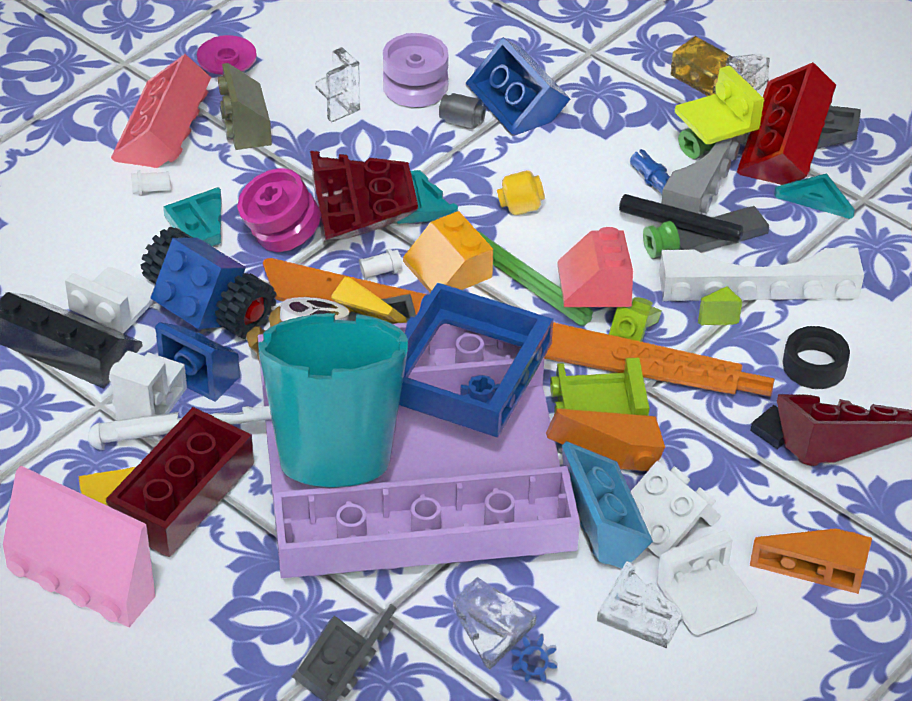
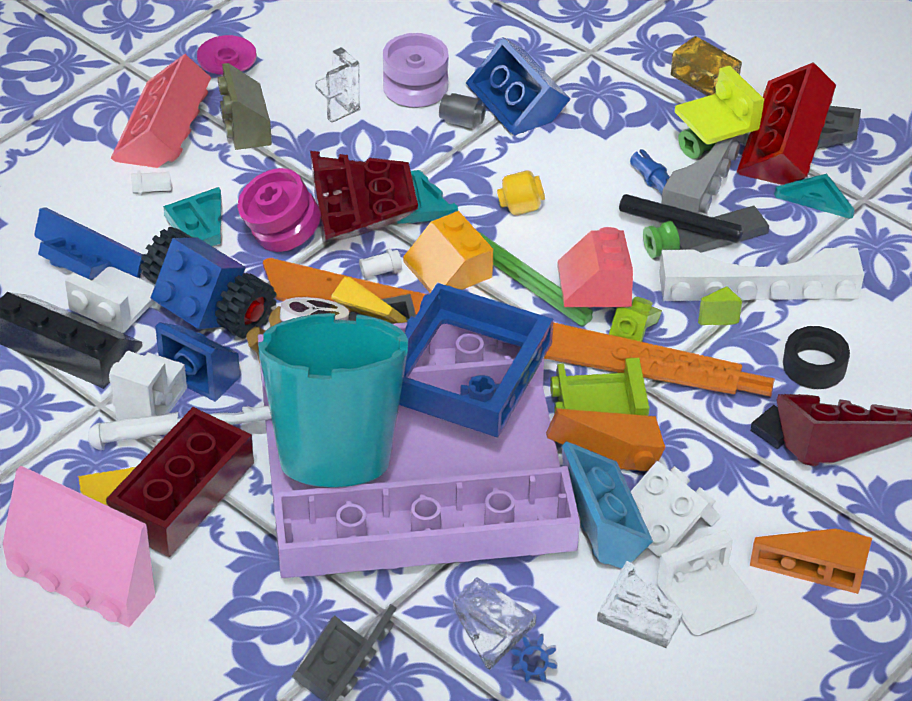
(81, 248): none -> blue bracket
(752, 68): clear wing -> none

